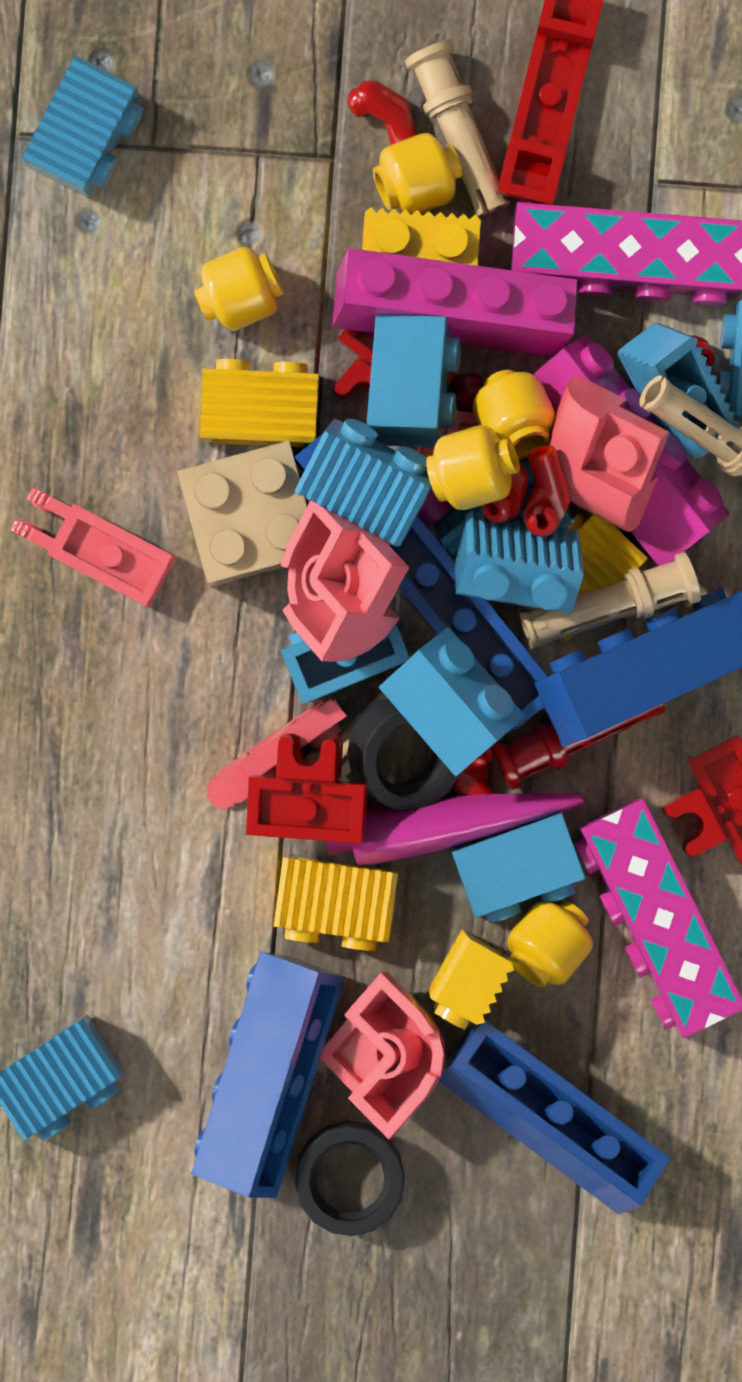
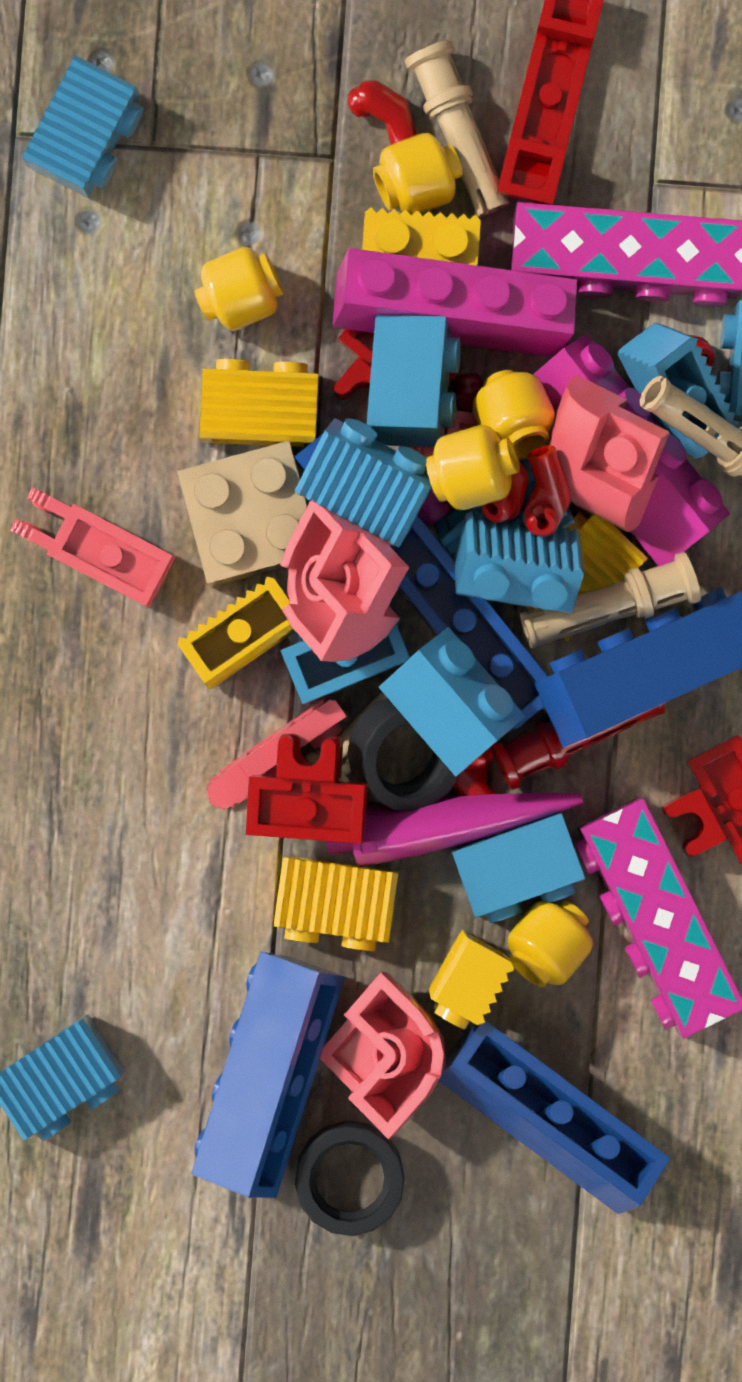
(238, 634): none -> yellow brick

